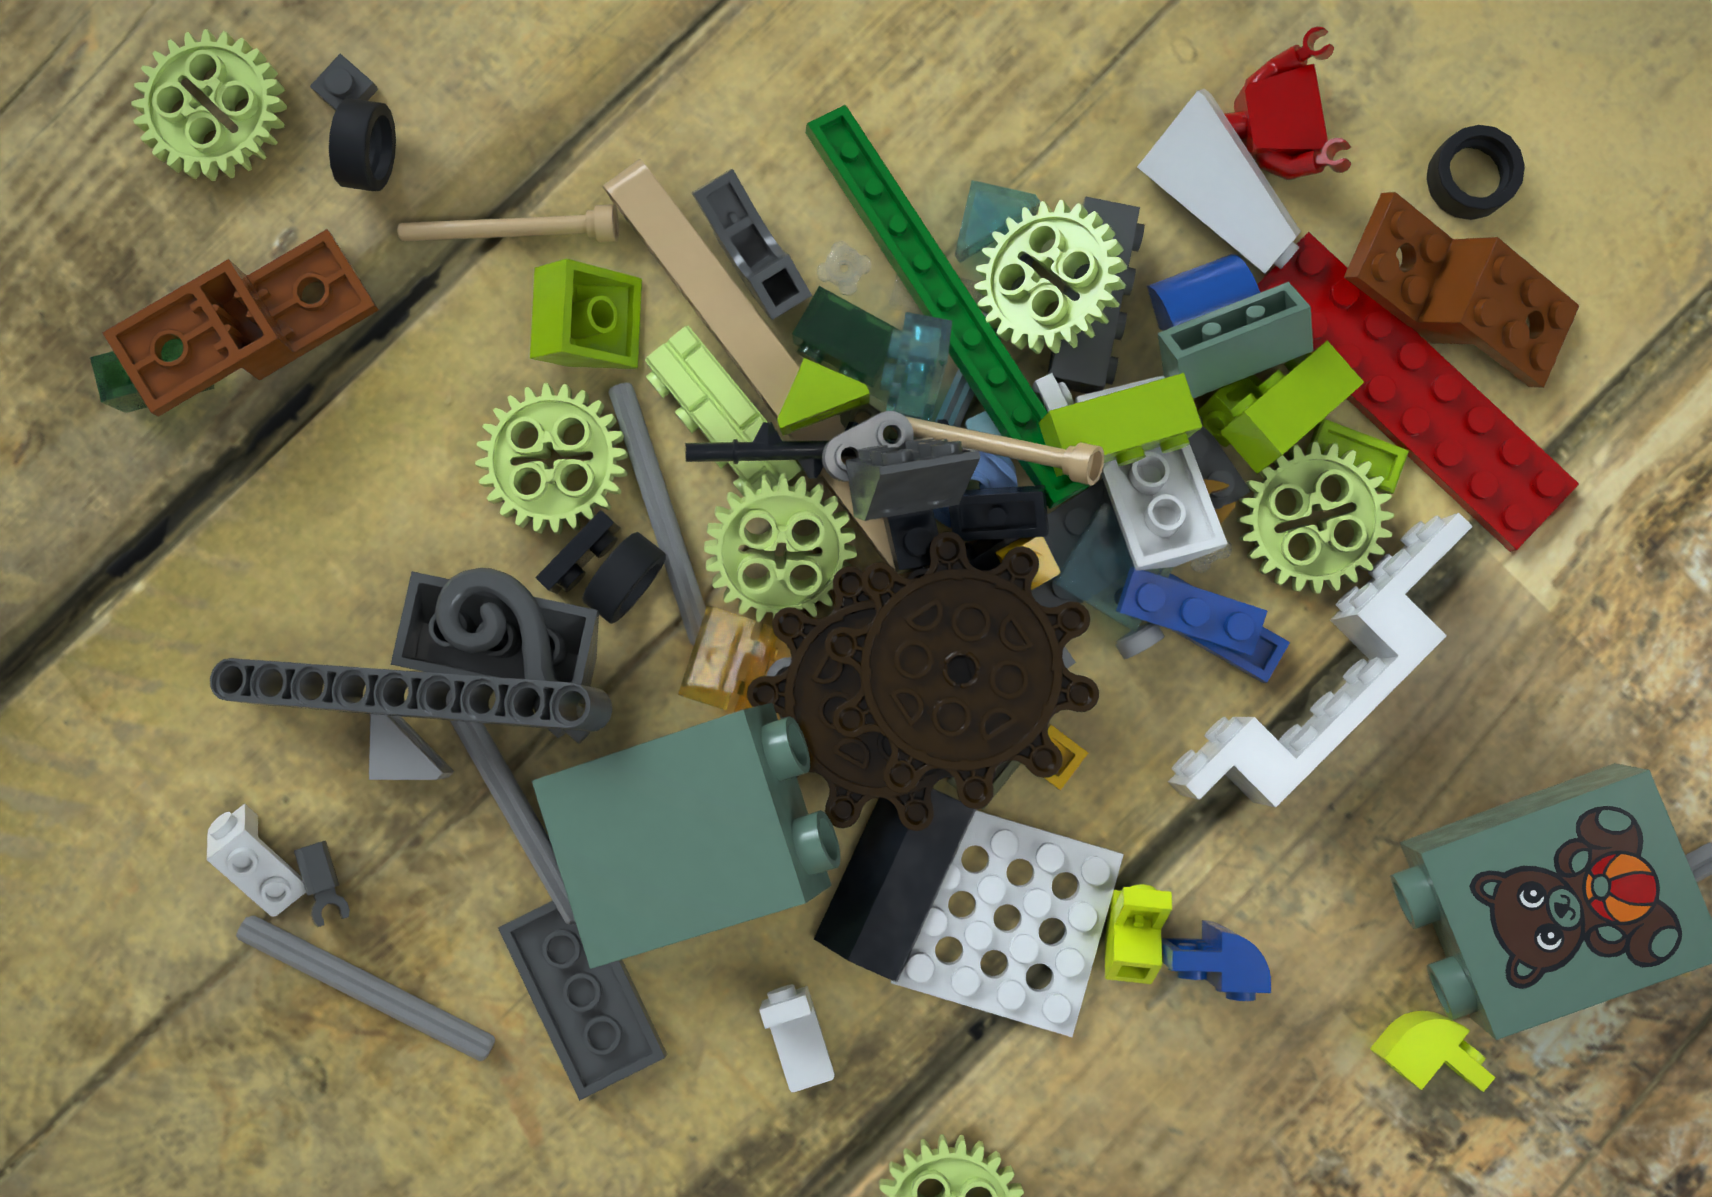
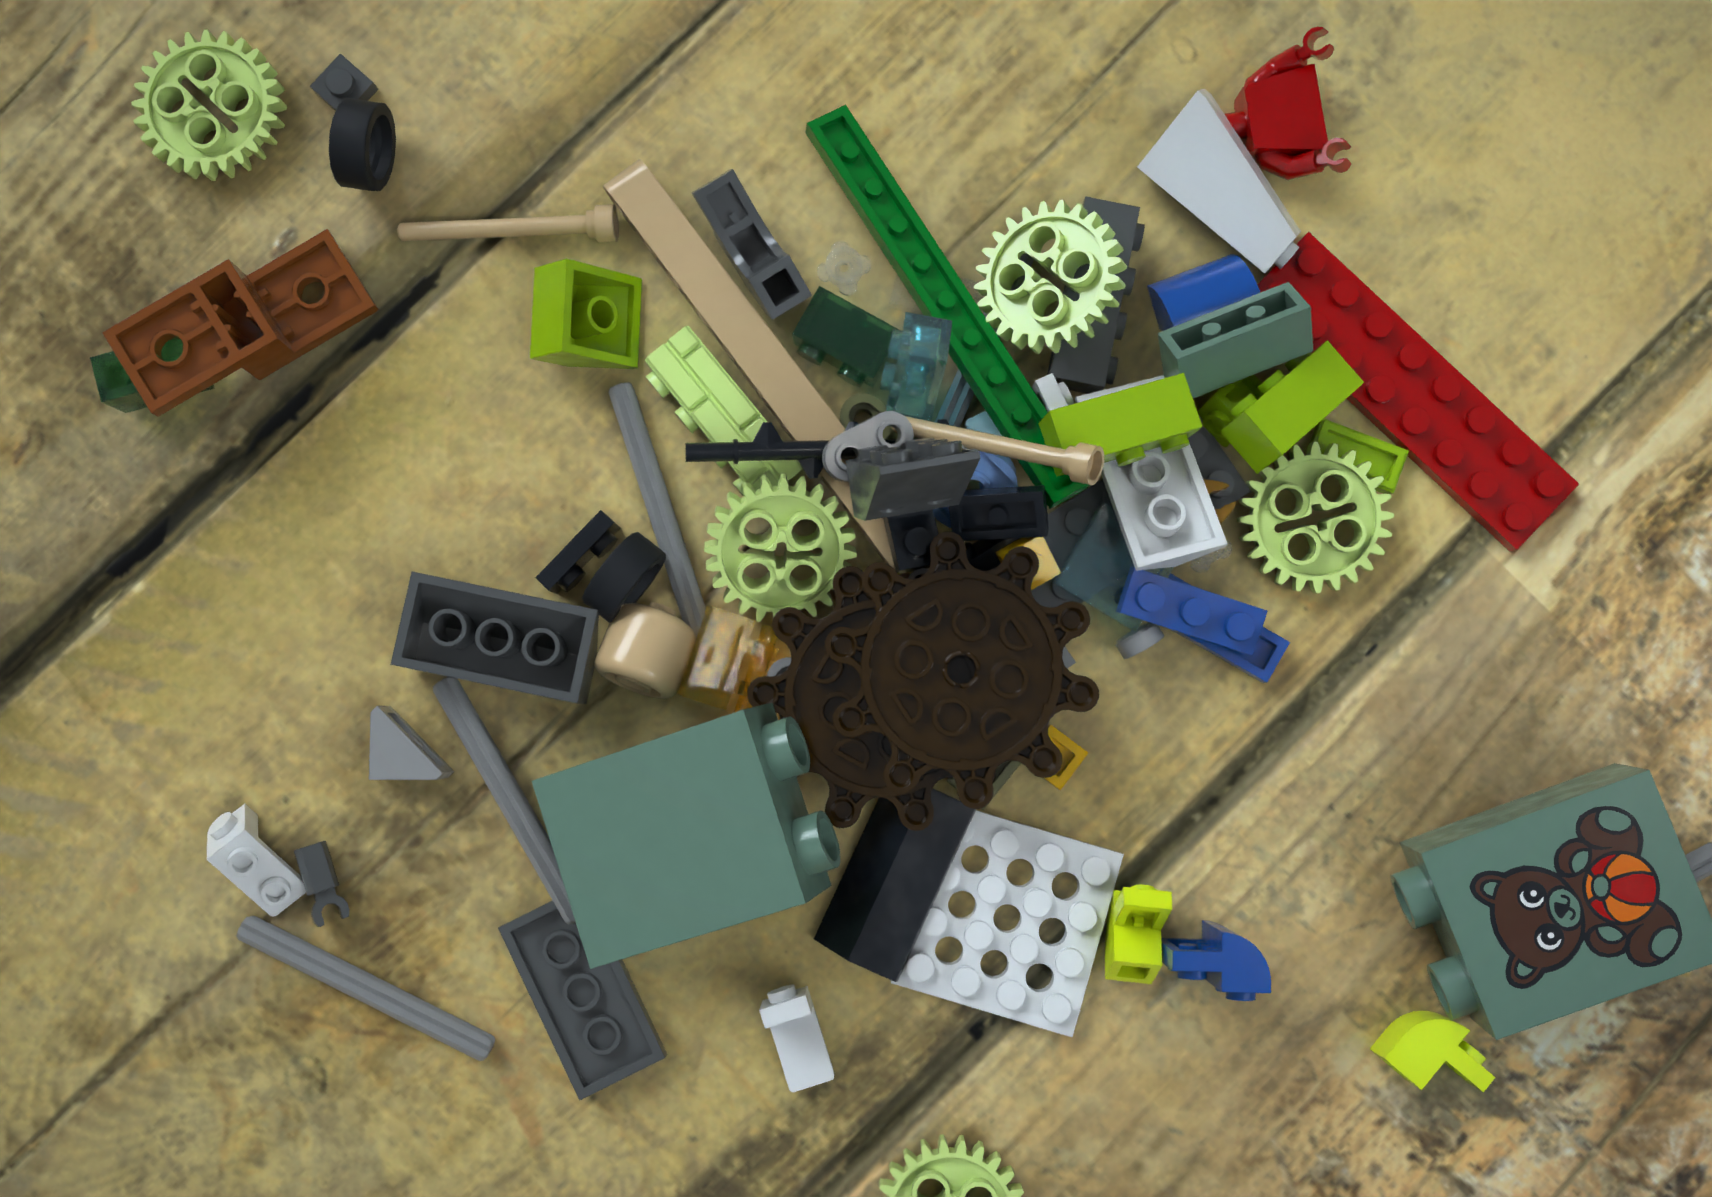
(262, 681): dark grey beam -> none
(529, 616): dark grey plant -> none
(551, 417): yellowish green gear -> none
(646, 650): none -> tan head
(819, 395): lime slope -> none
(987, 212): clear light blue slope -> none
(1384, 628): white bracket -> none
(1462, 290): dark orange bracket -> none
(1501, 150): black tyre -> none

